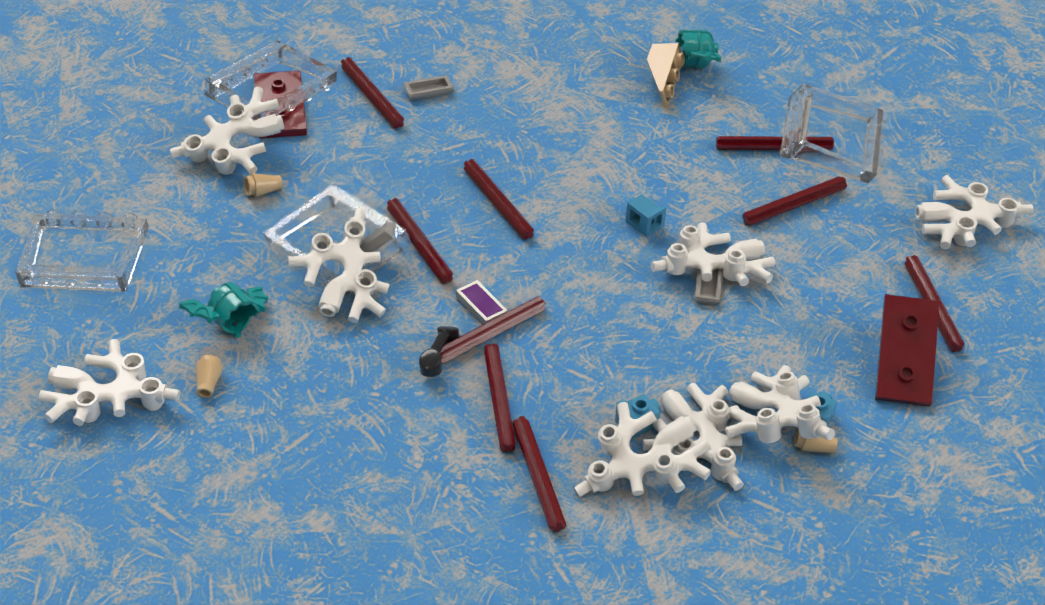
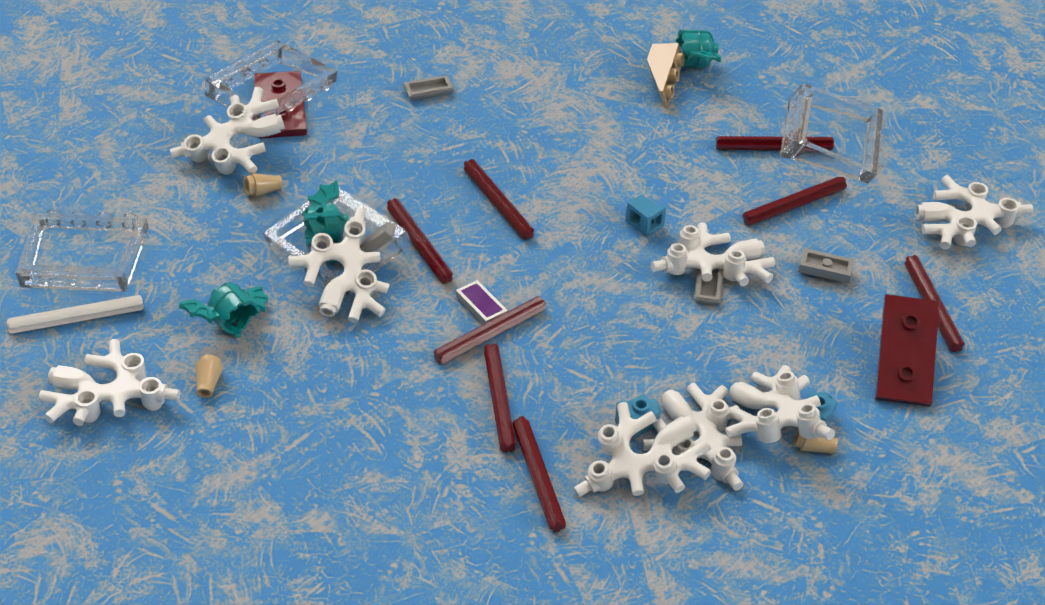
(75, 314): none -> white axle
(323, 216): none -> teal helmet
(372, 93): dark red axle -> none
(430, 359): black bar -> none
(826, 265): none -> light grey plate

